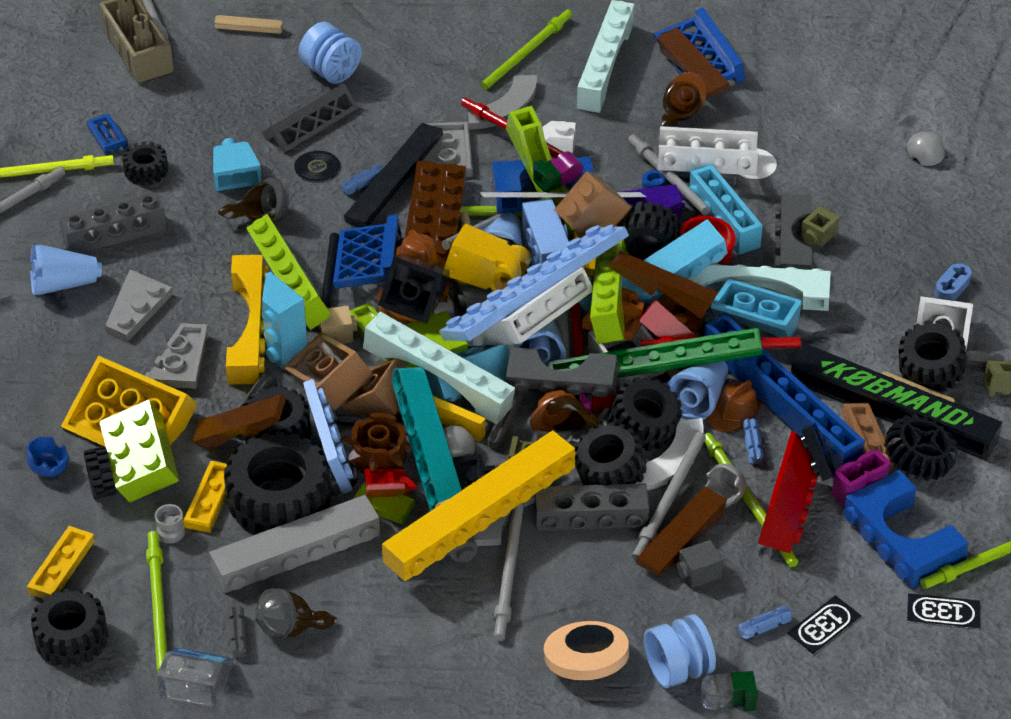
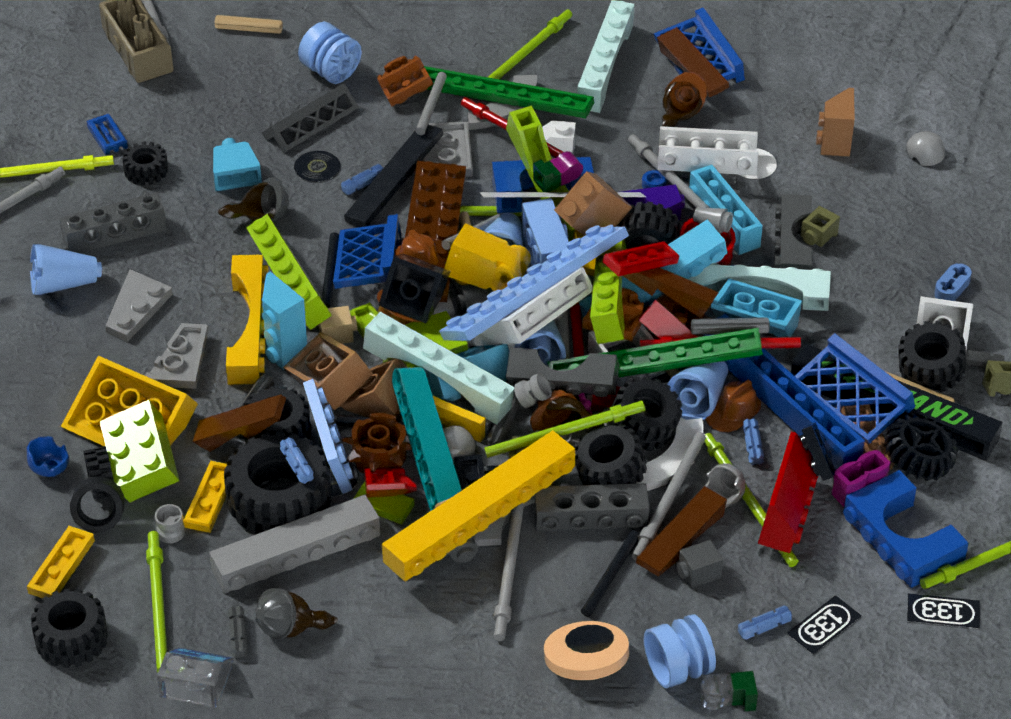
(90, 524): none -> black tyre
(296, 460): none -> medium blue axle
(404, 79): none -> dark orange slope
(431, 103): none -> light grey bar
(514, 93): none -> green tile
(535, 389): none -> light grey wheel
(610, 573): none -> black bar
(616, 414): none -> lime bar
(641, 258): none -> red tile
(718, 217): none -> light grey cone
(726, 325): none -> dark grey axle
(837, 124): none -> medium nougat slope
(872, 377): none -> blue fence

